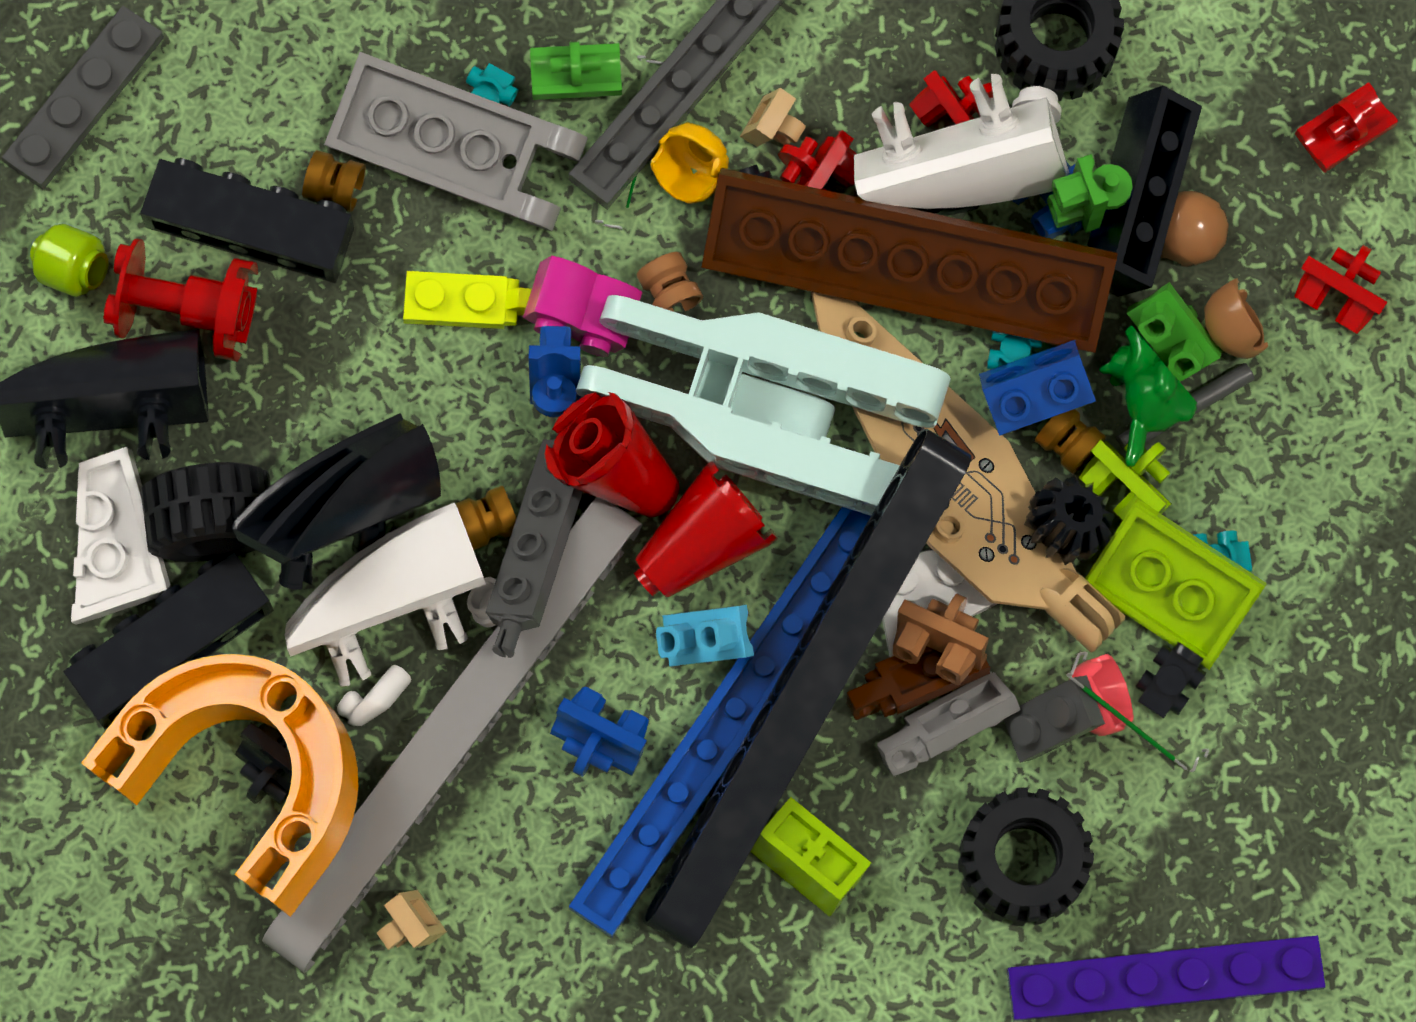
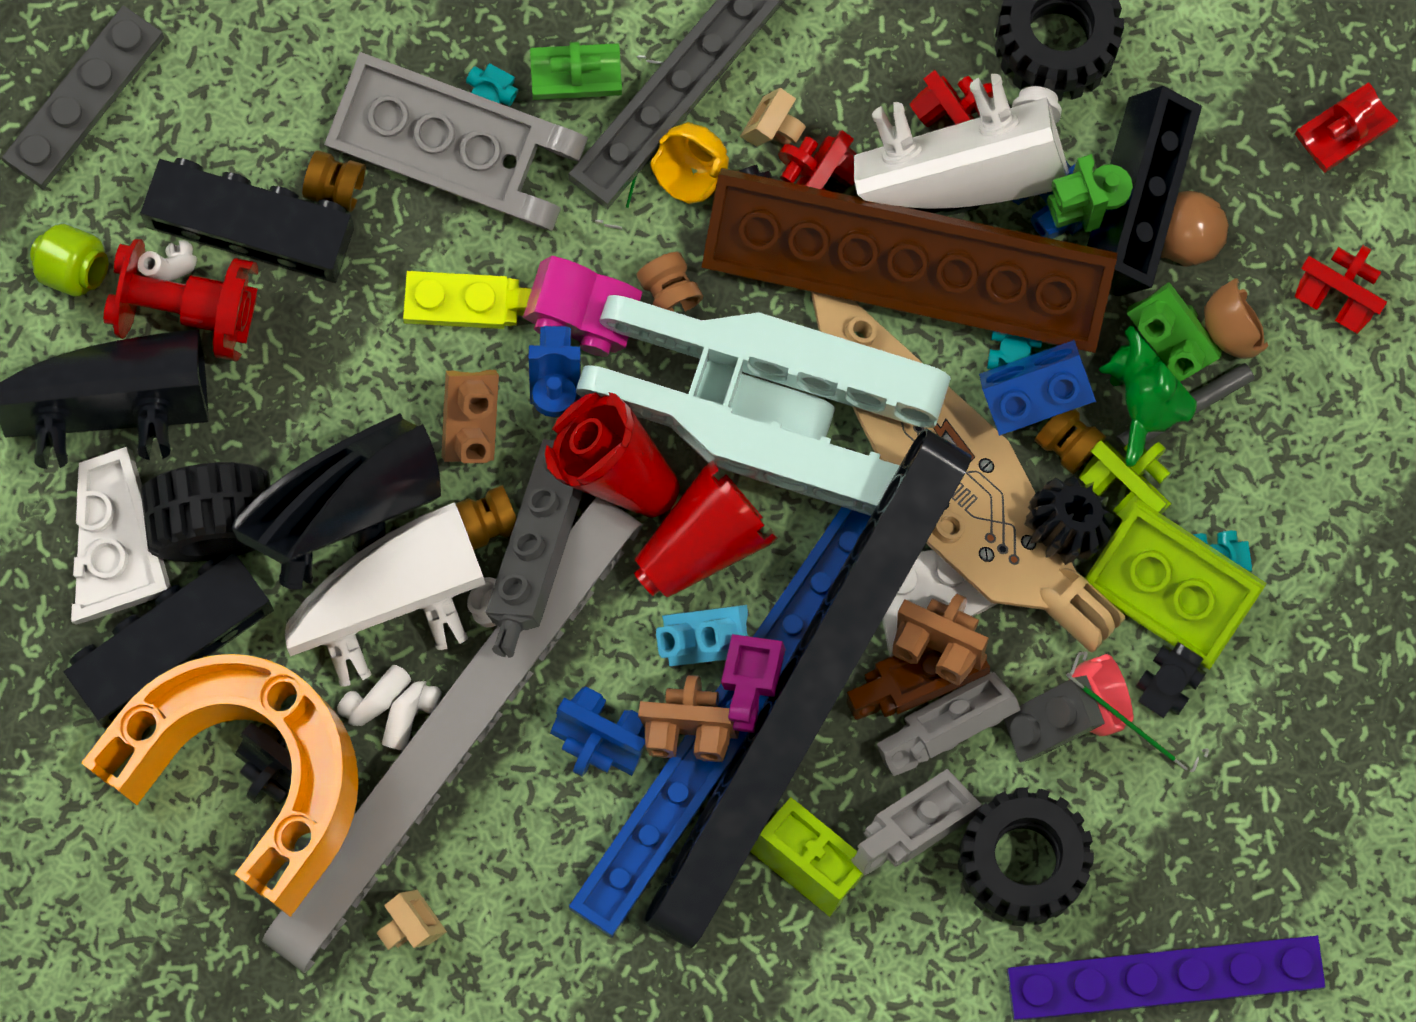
(179, 262): none -> white arm
(403, 711): none -> white arm
(470, 416): none -> medium nougat hips
(687, 713): none -> medium nougat hips
(751, 671): none -> magenta plate
(916, 822): none -> light grey hinge

